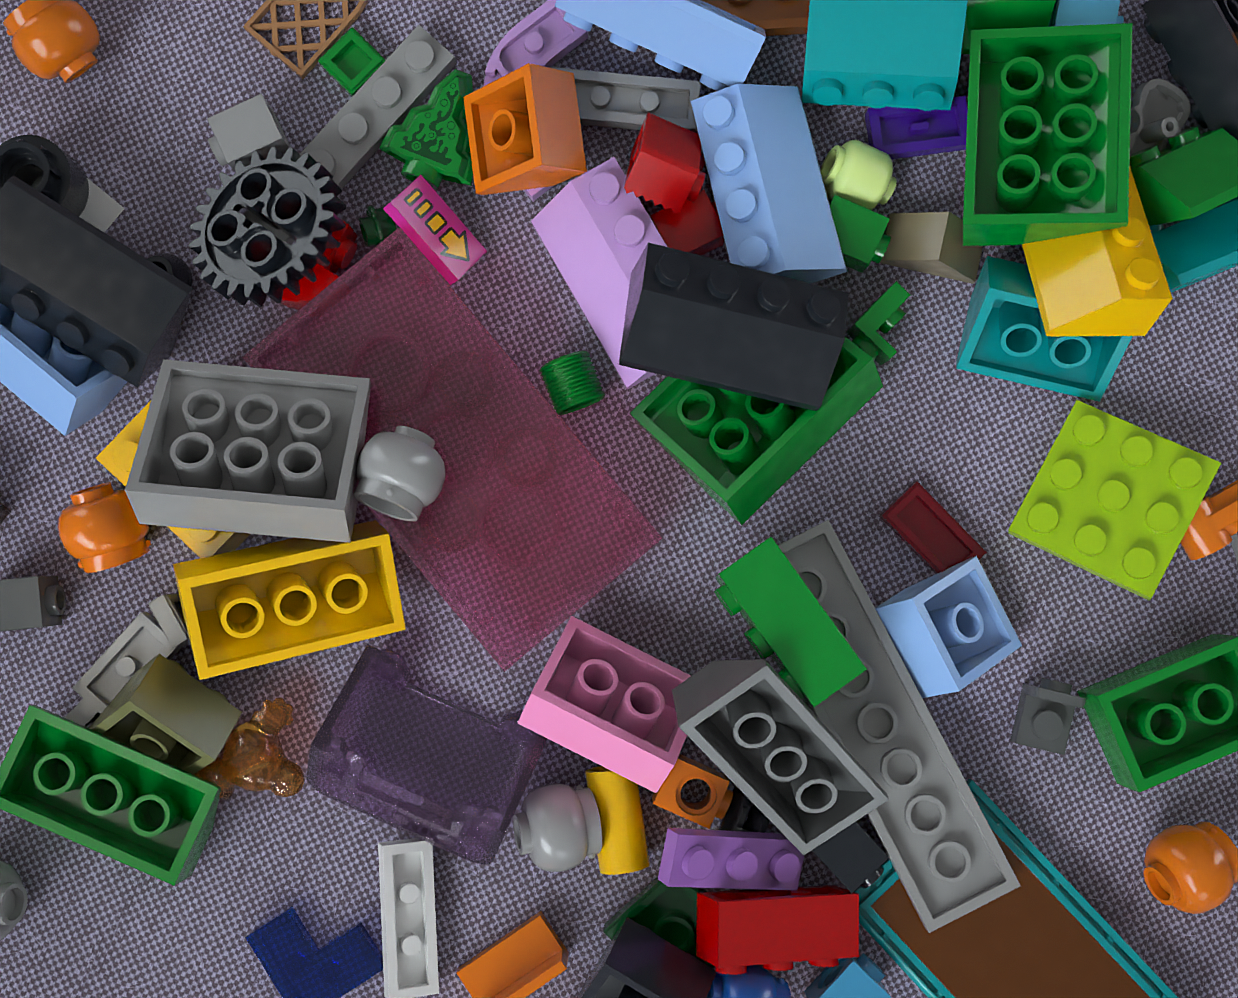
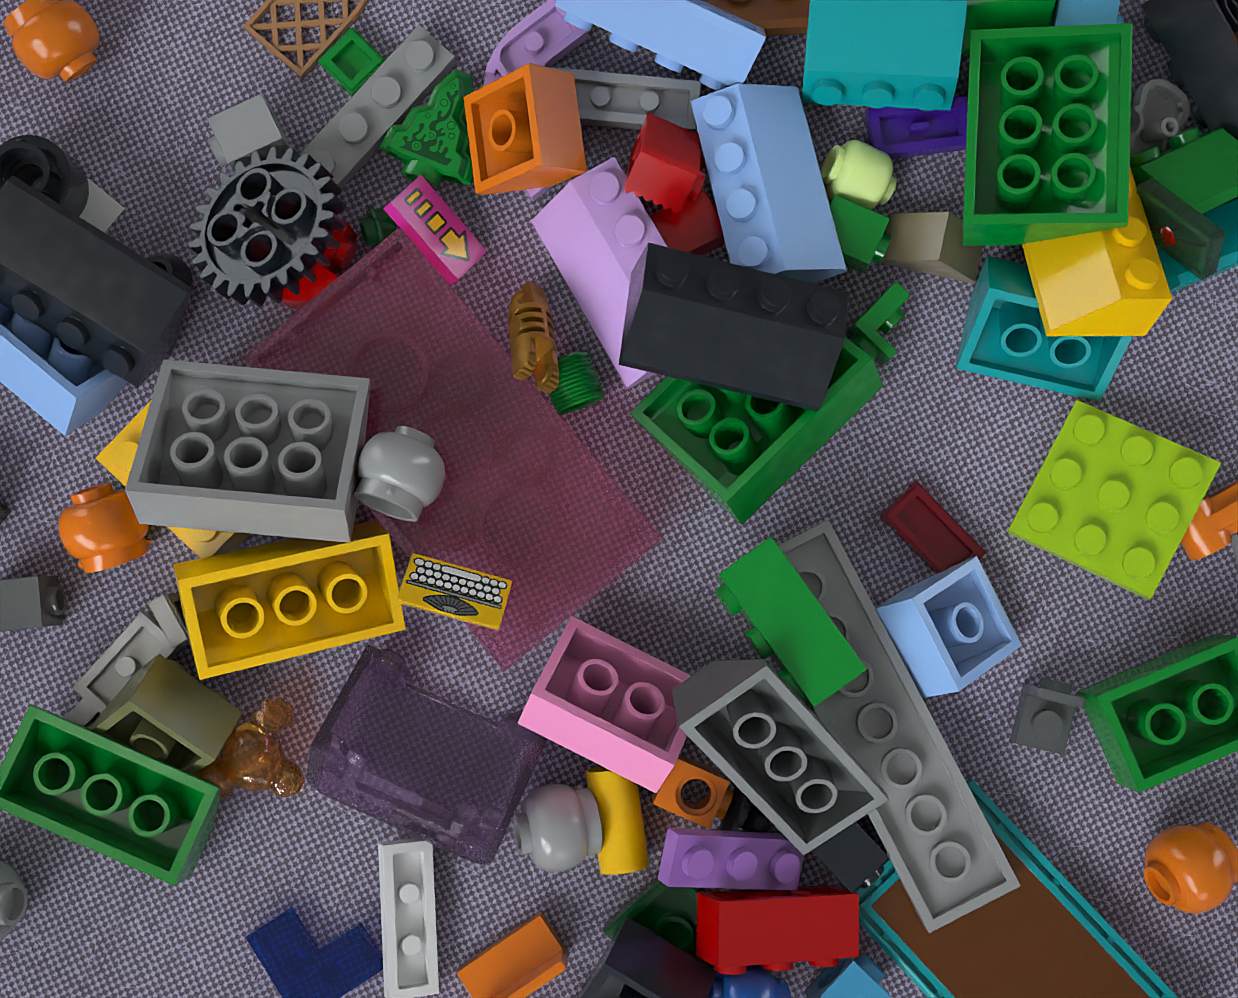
(454, 591): none -> slope
(533, 338): none -> pearl gold hinge
(1181, 229): none -> clear green tile

